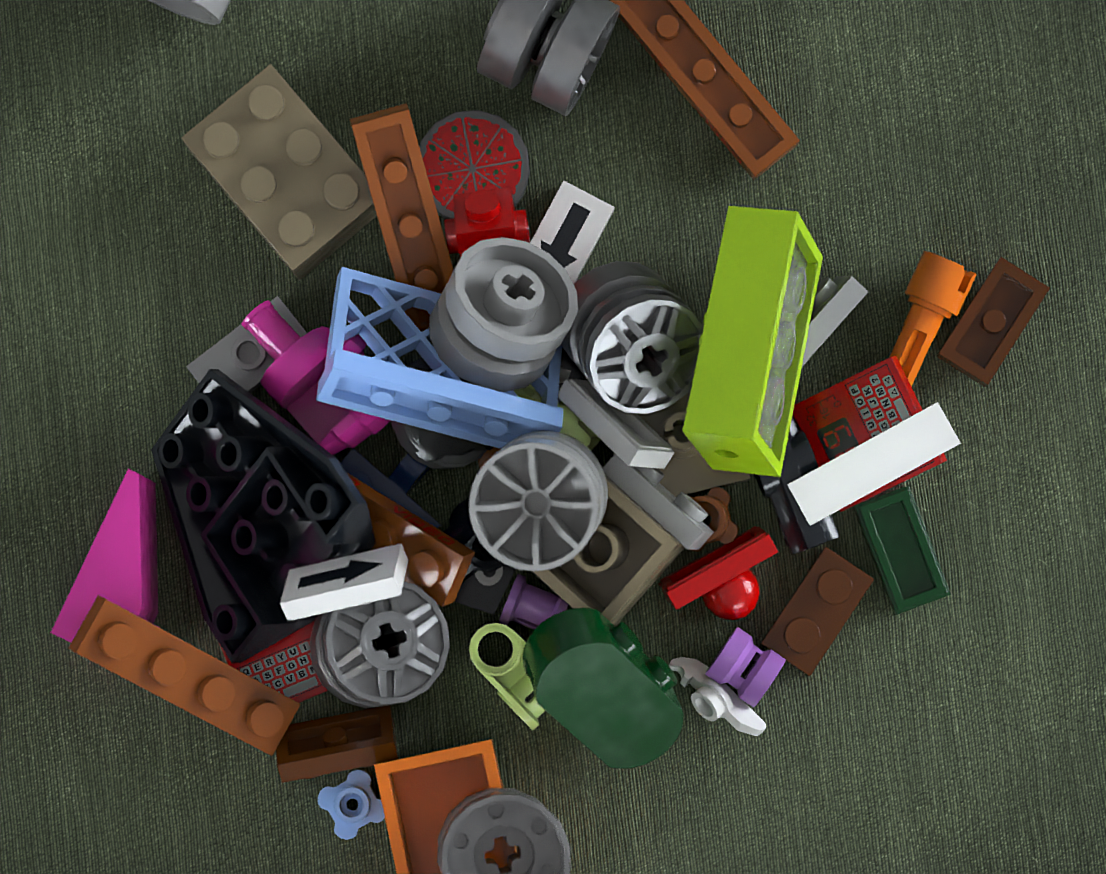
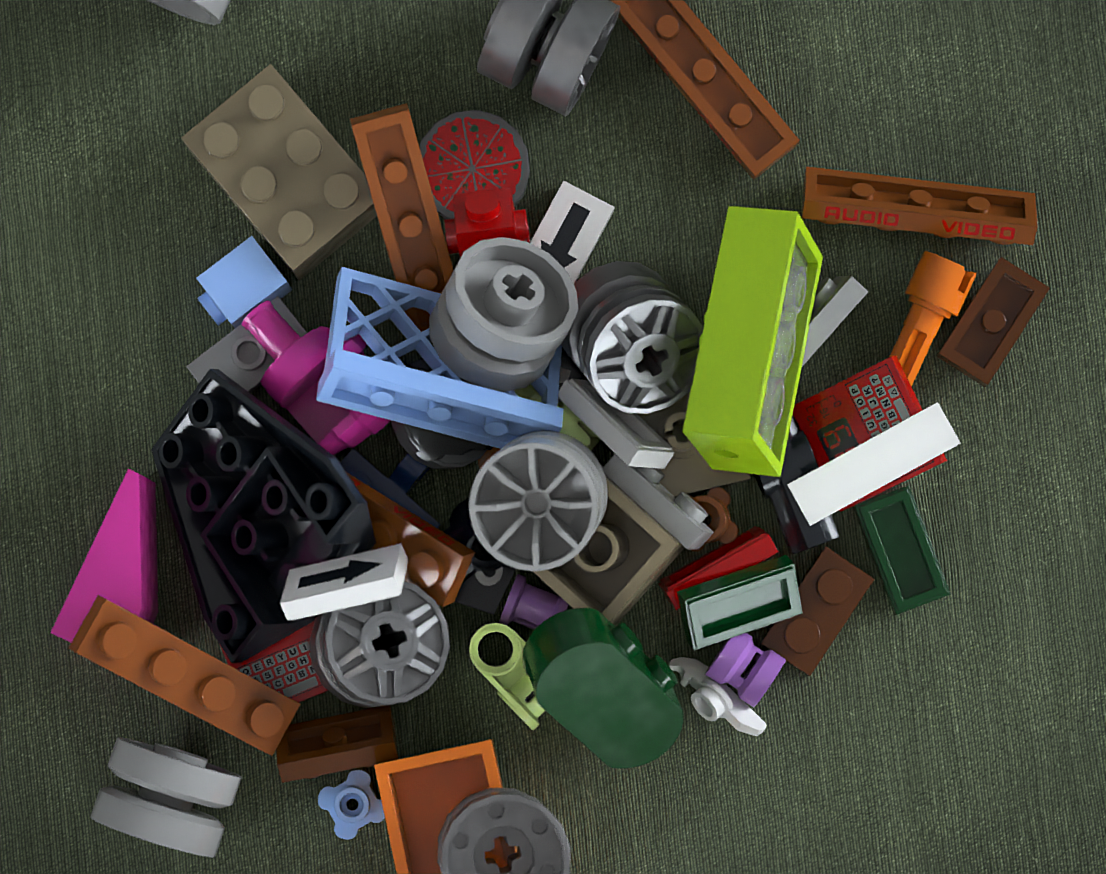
(164, 804): none -> light grey wheel
(240, 283): none -> light blue brick
(740, 602): none -> tile
(919, 206): none -> dark orange plate

